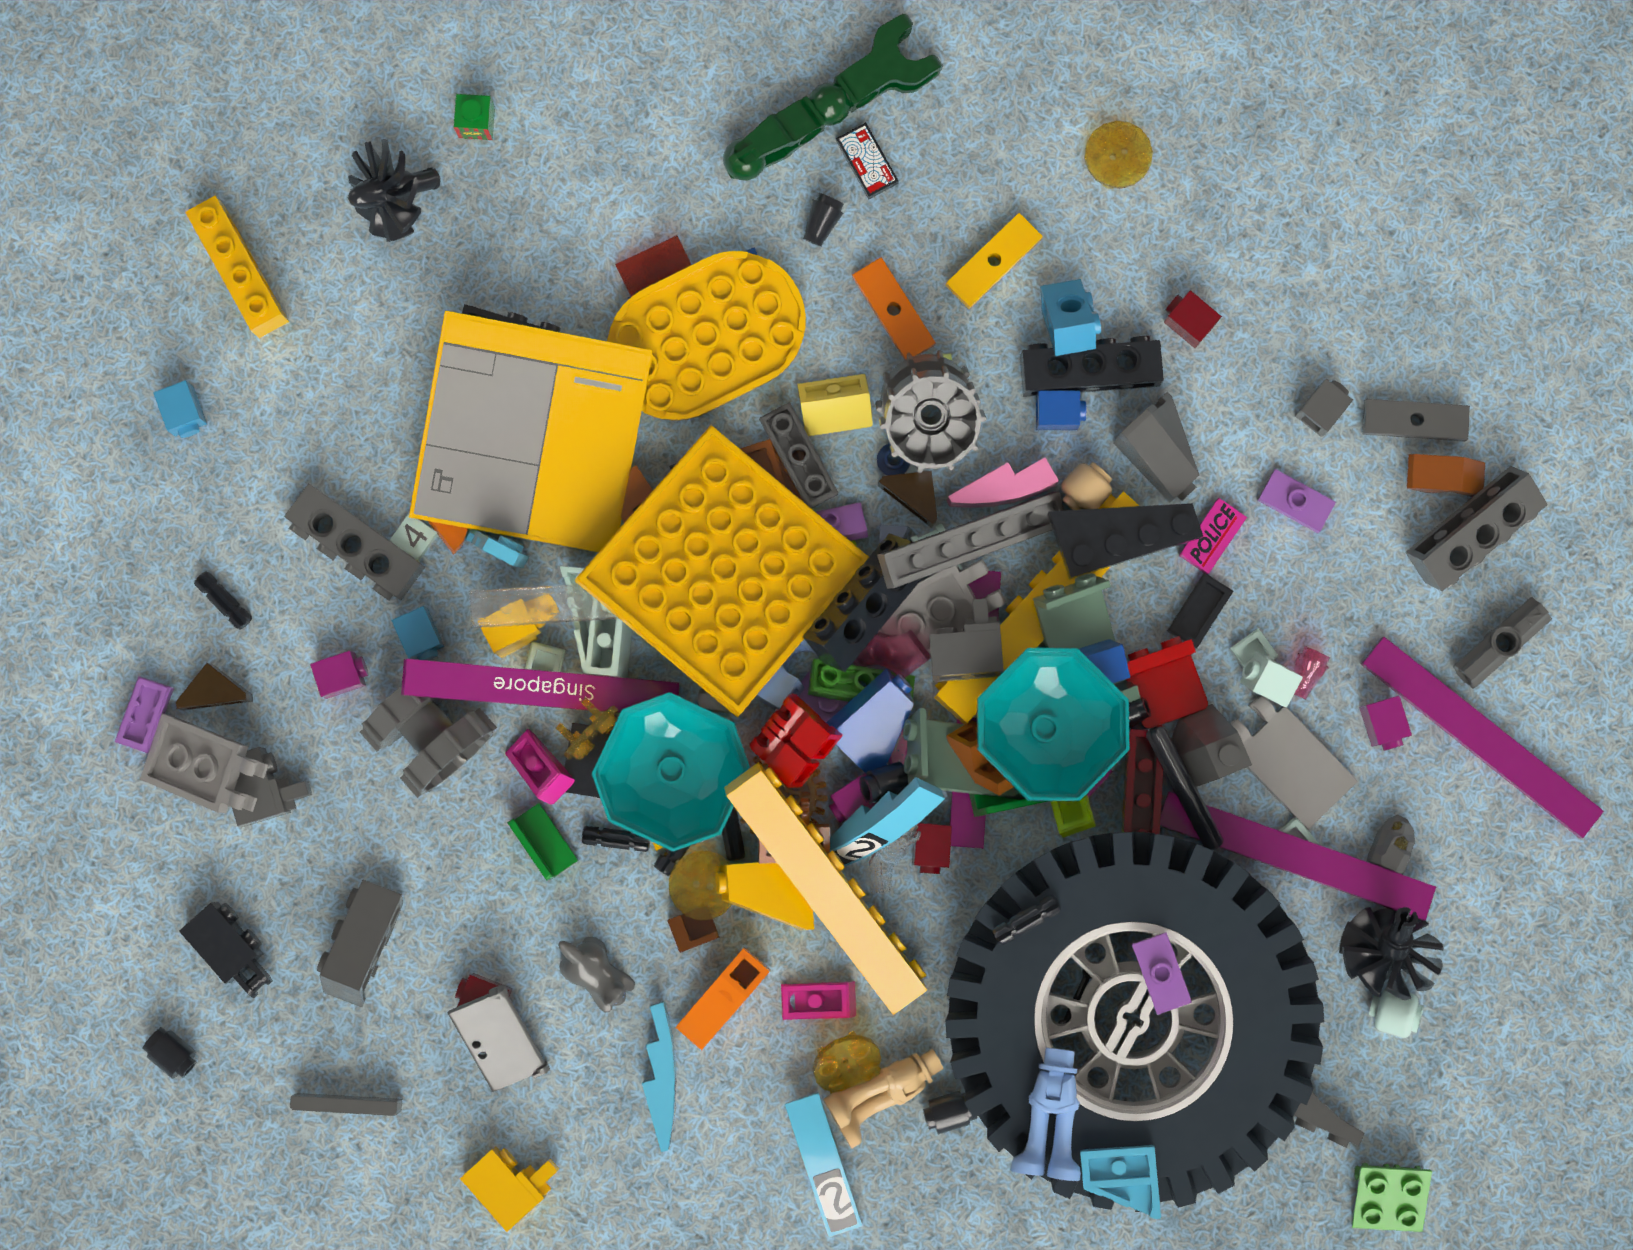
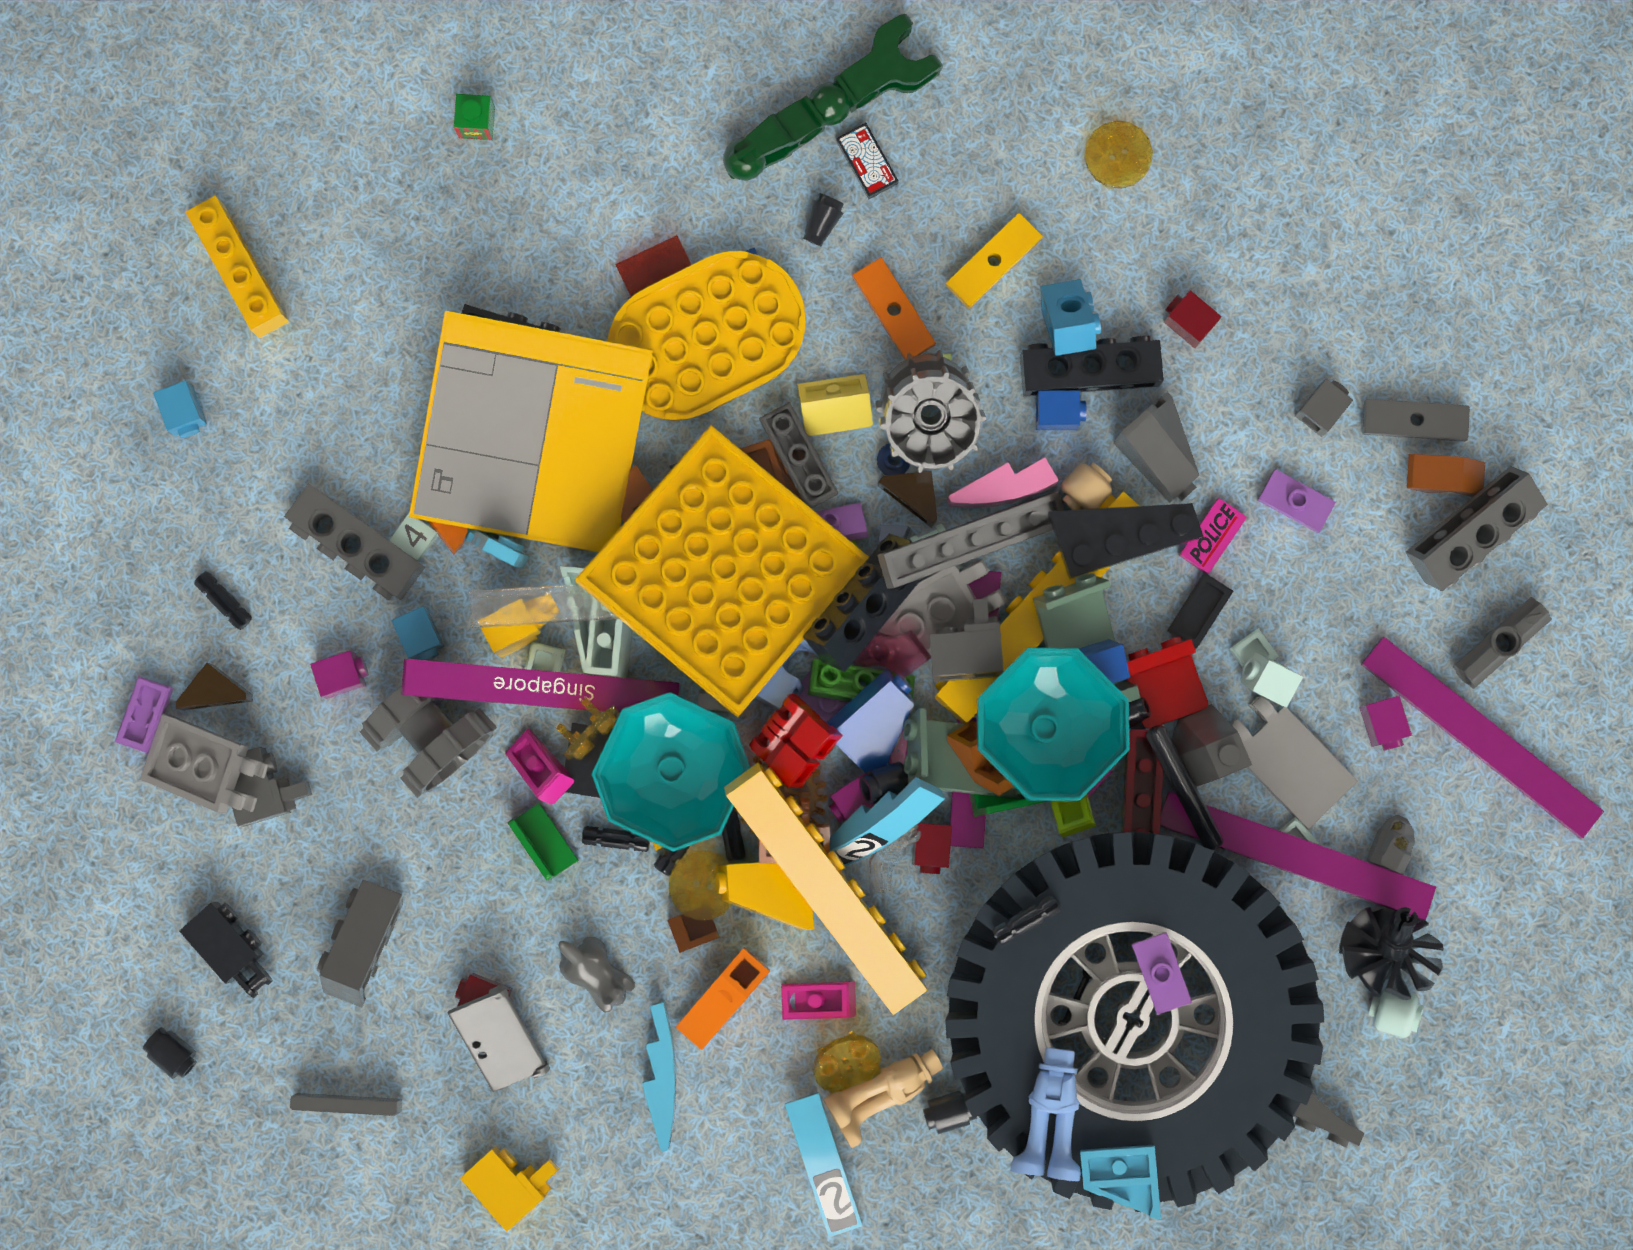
(389, 194): black piece -> none
(1311, 667): clear pink cone -> none
(1391, 1197): hinge -> none

